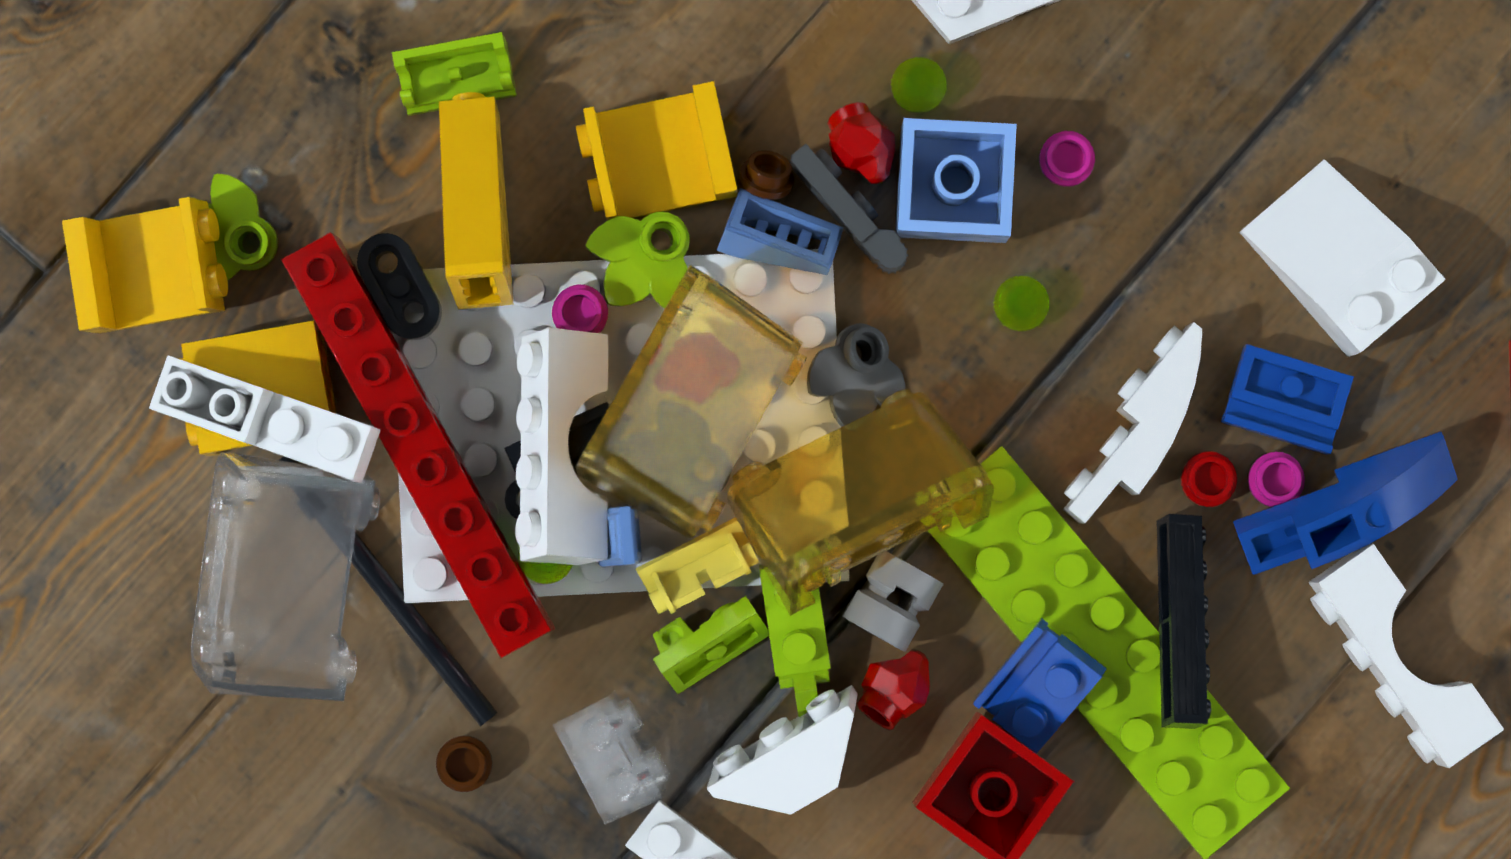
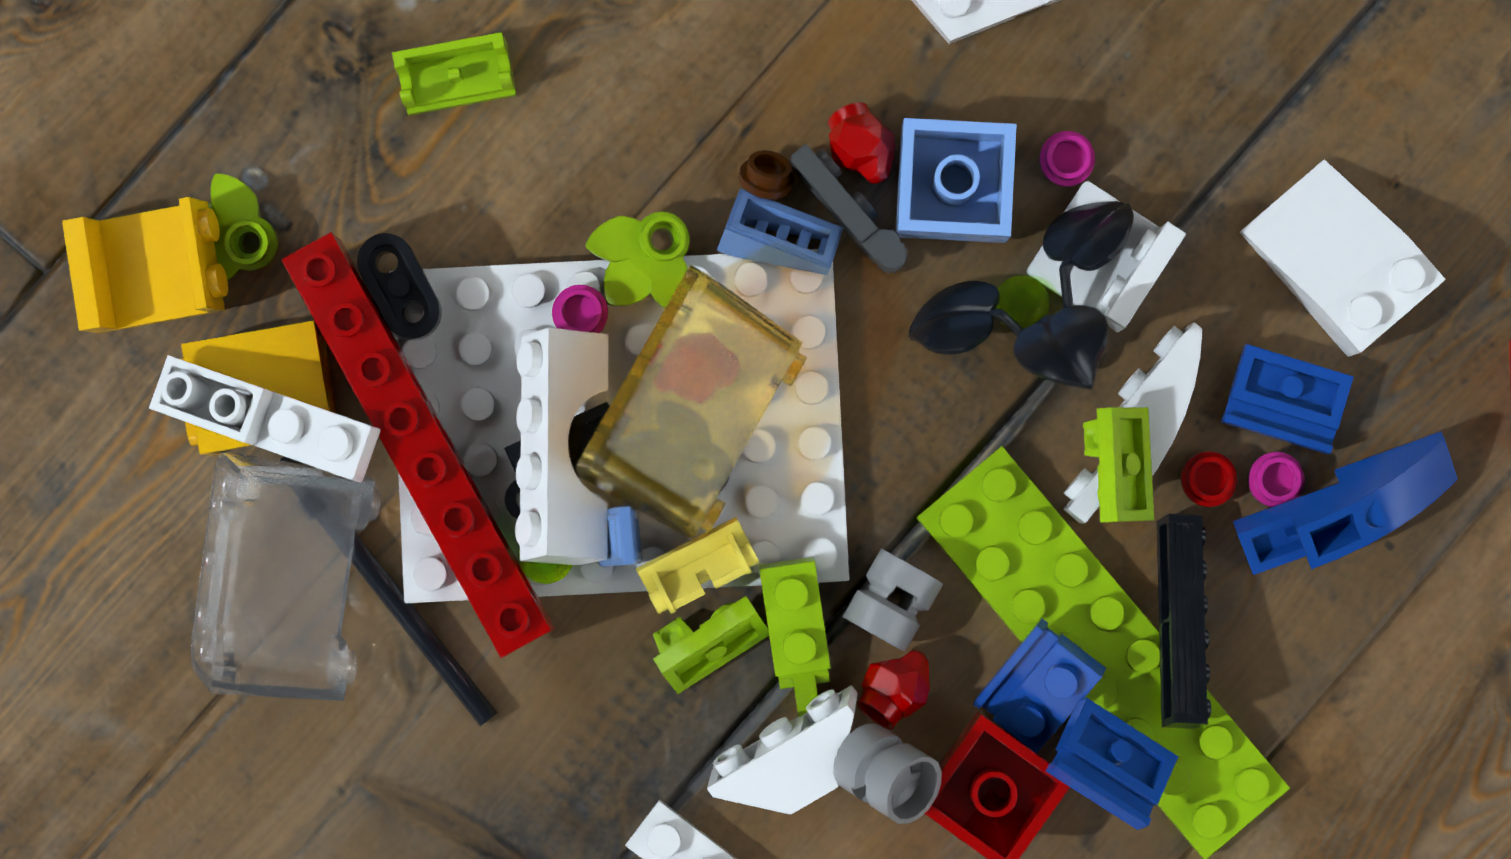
(464, 763): reddish brown plate -> none
(474, 202): yellow slope -> none
(612, 757): clear slope -> none
(658, 155): yellow panel -> none
(853, 382): dark grey plate -> none
(857, 495): clear yellow windscreen -> none
(887, 773): none -> light grey wheel
(918, 85): clear neon green plate -> none
(1058, 346): none -> black plant
(1112, 763): none -> blue plate
(1124, 281): none -> white bracket
(1125, 469): none -> lime hinge
(1362, 599): white arch -> none

